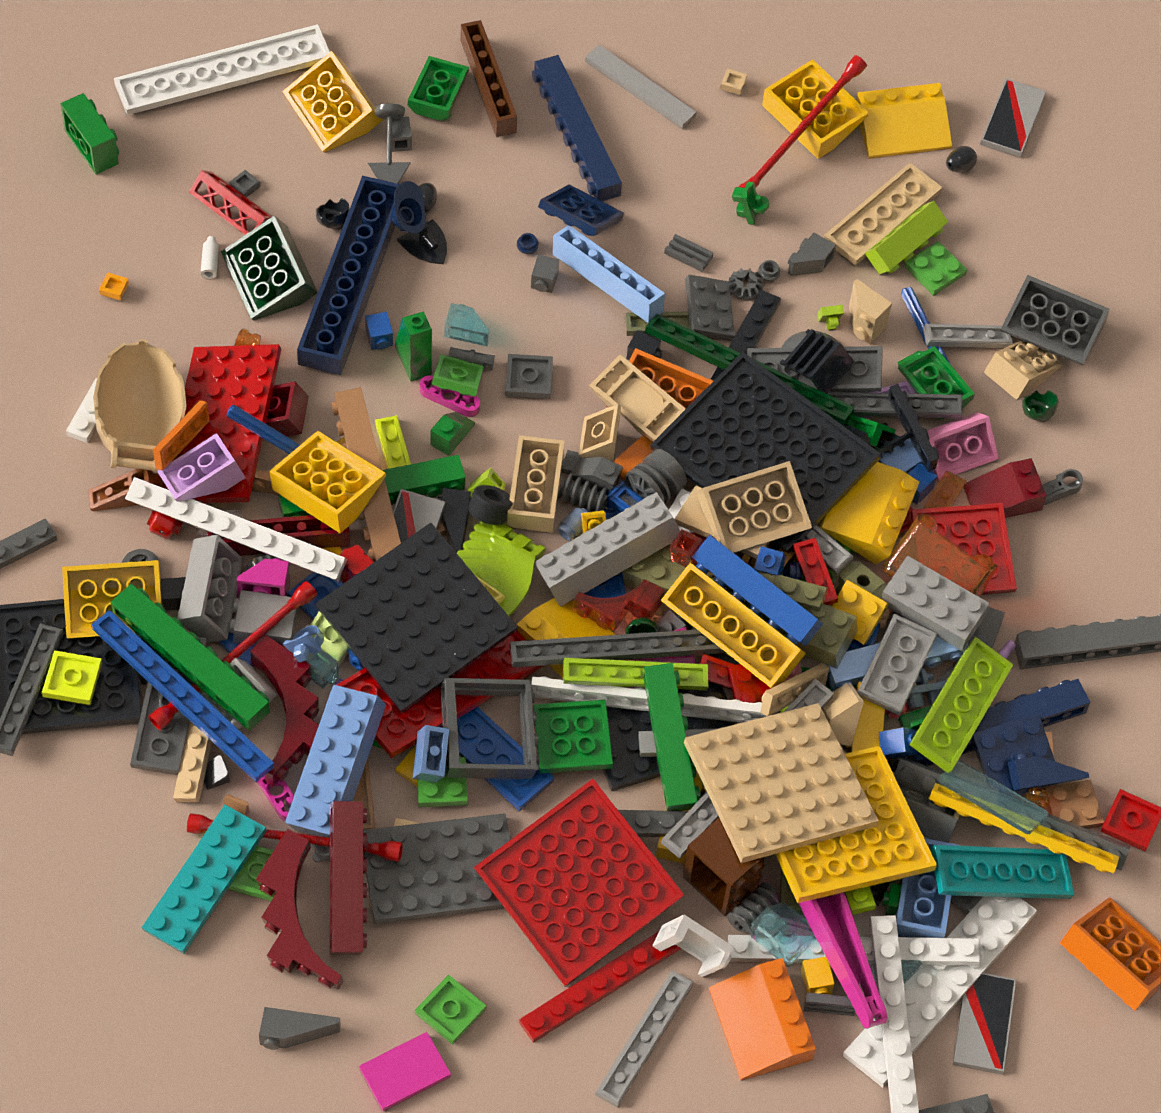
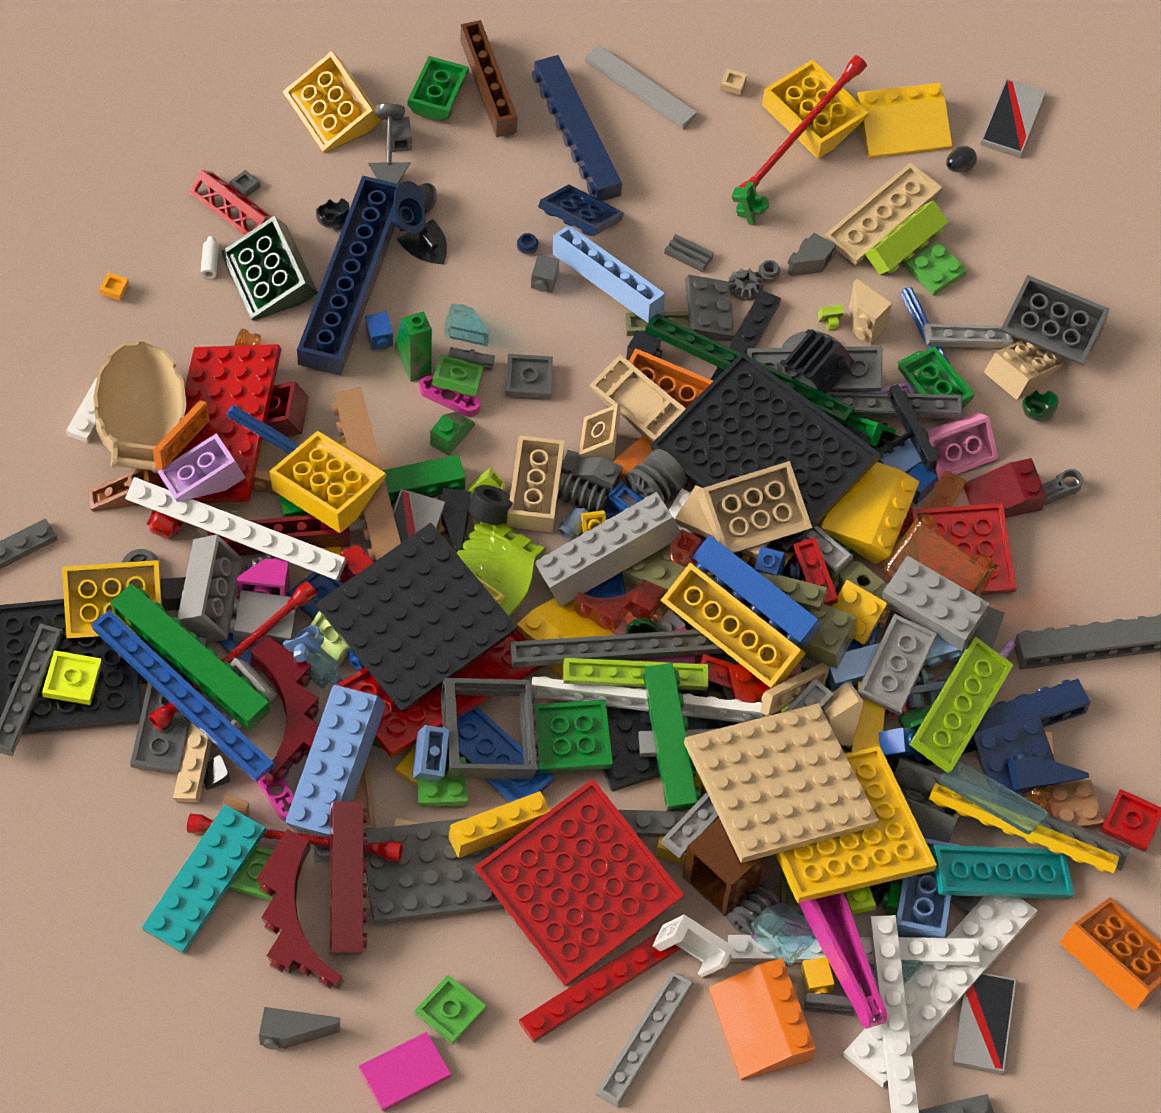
(90, 133): green brick -> none
(221, 69): white plate -> none
(392, 442): neon yellow tile -> none
(496, 824): none -> yellow brick

